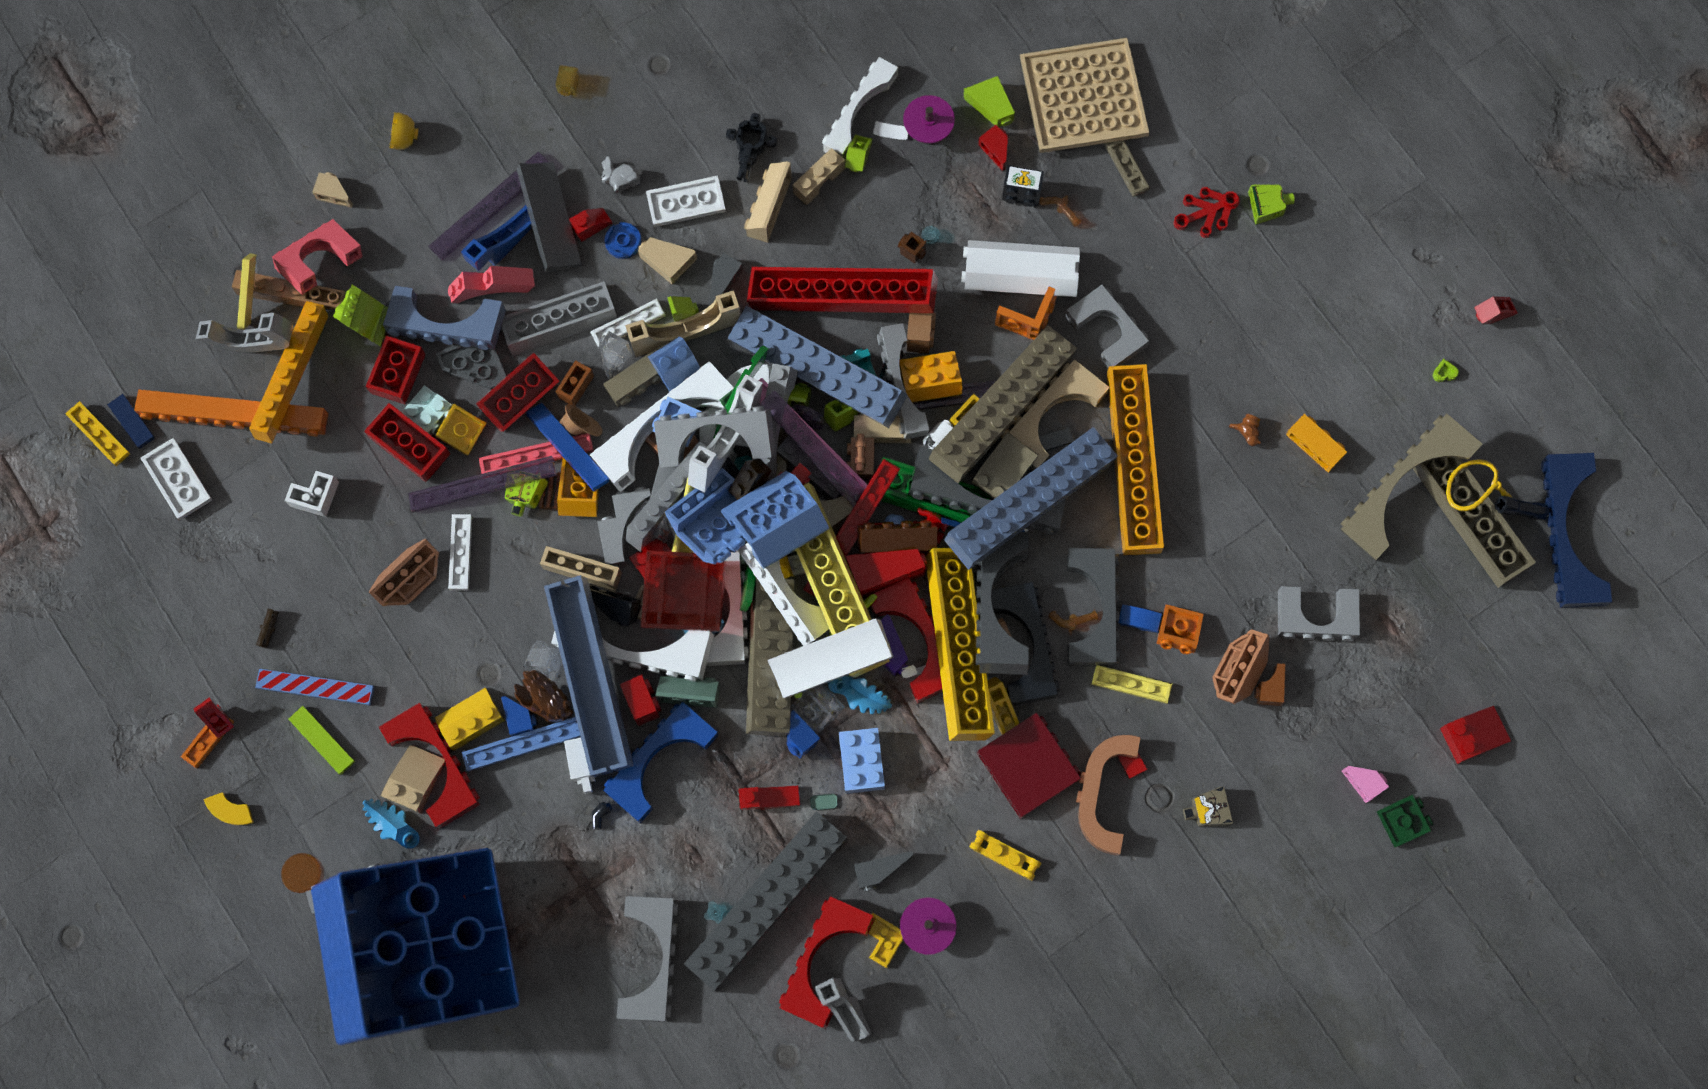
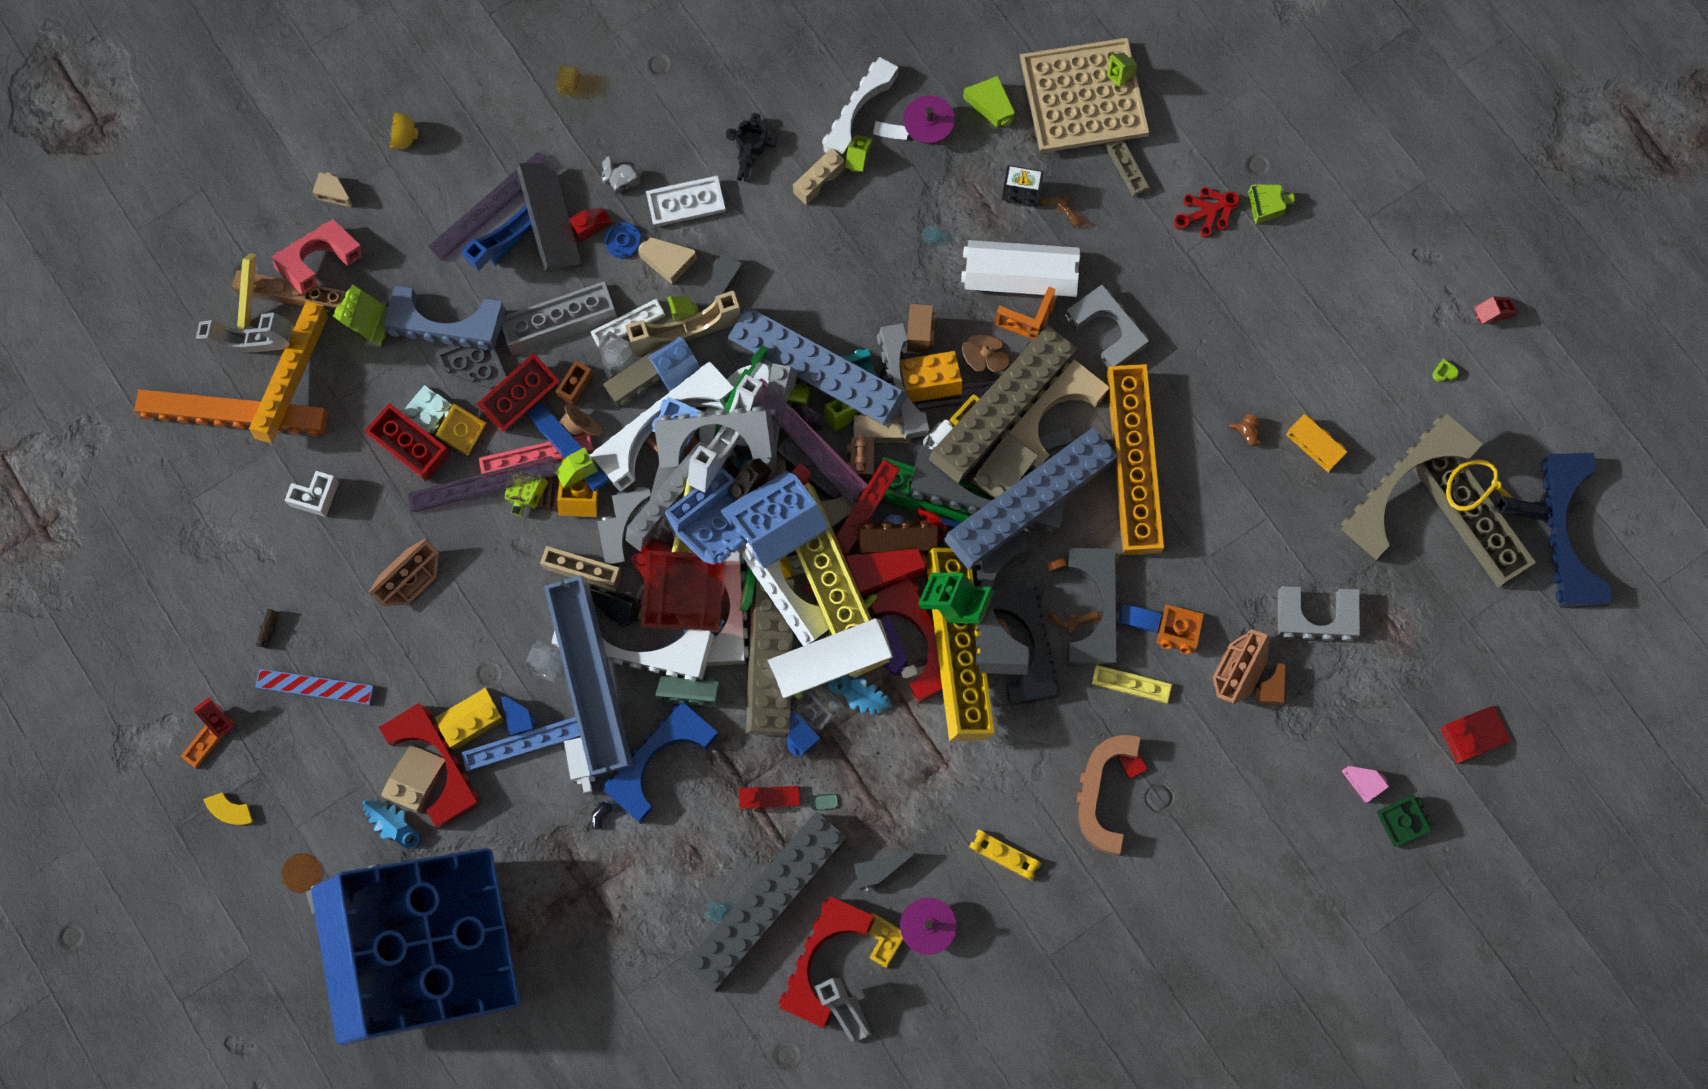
(97, 433): yellow plate -> none
(131, 421): dark blue tile -> none
(176, 479): white plate -> none
(321, 740): lime tile -> none
(395, 370): red brick -> none
(460, 552): white plate -> none
(493, 280): coral arch -> none
(543, 697): reddish brown head -> none
(576, 468): none -> lime slope
(639, 698): red brick -> none
(653, 1002): light grey arch -> none
(769, 201): tan slope -> none
(842, 289): red brick -> none
(861, 760): light blue brick -> none
(912, 247): reddish brown brick -> none
(956, 598): none -> green bracket
(980, 351): none -> medium nougat piece
(995, 145): red slope -> none
(1001, 706): yellow slope -> none
(1029, 765): dark red panel -> none
(1057, 565): none -> orange tile
(1121, 68): none -> lime slope
(1210, 809): torso -> none

